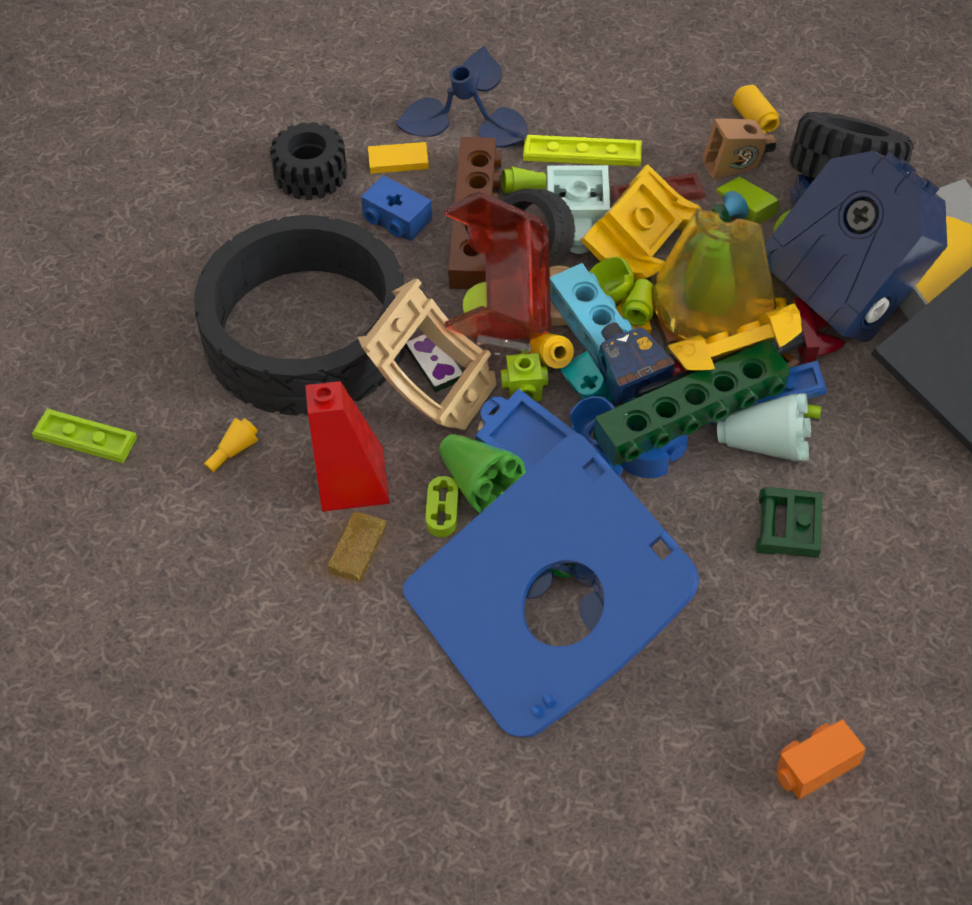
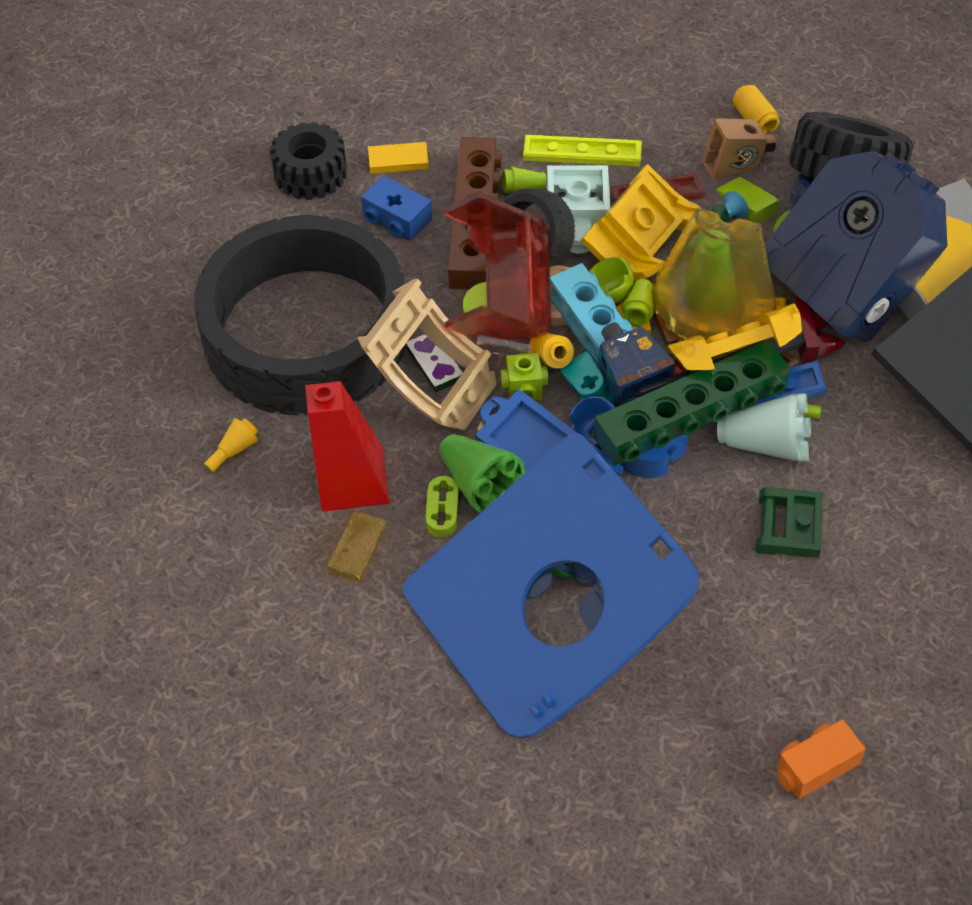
(84, 435): lime tile -> none
(479, 72): dark blue plant -> none

